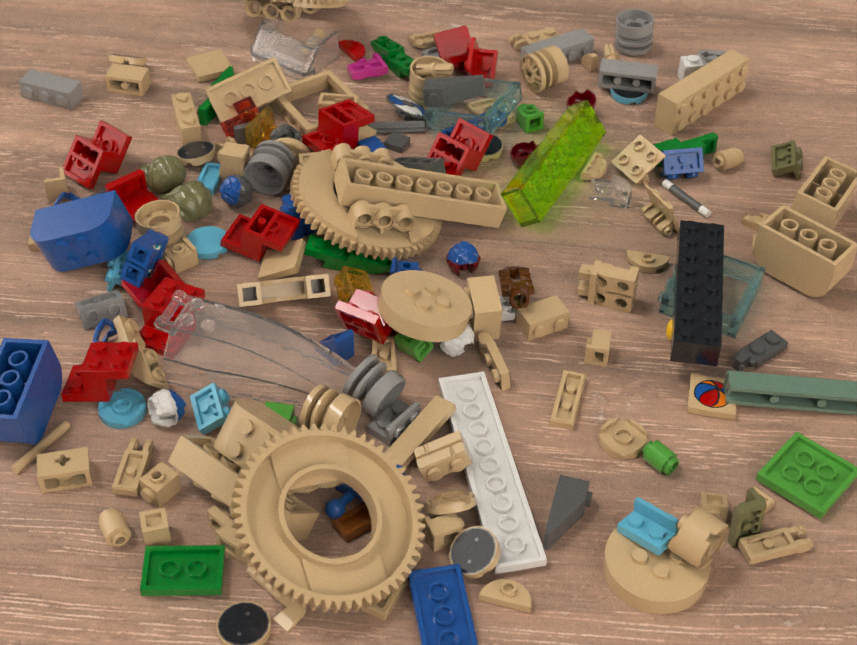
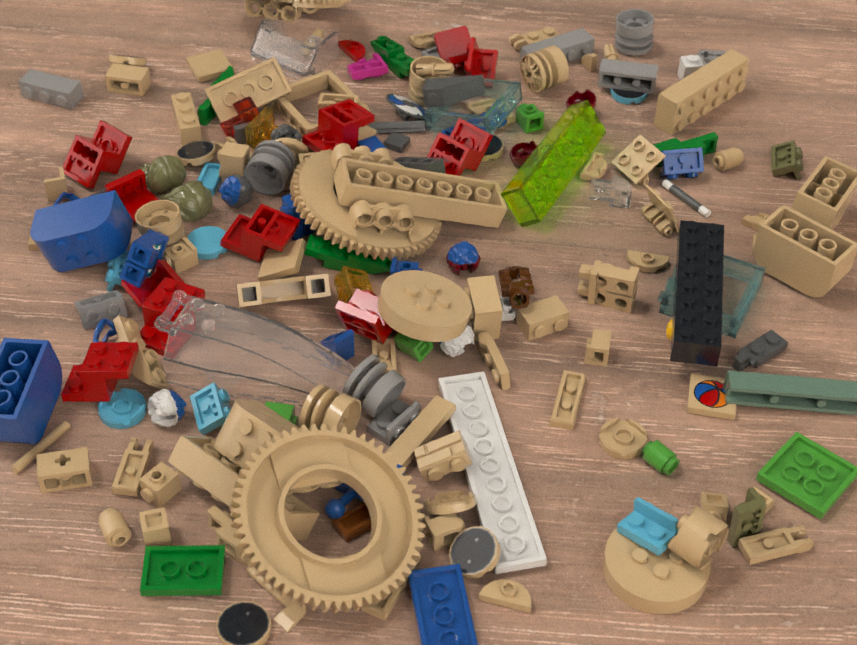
(567, 508): dark grey slope -> none

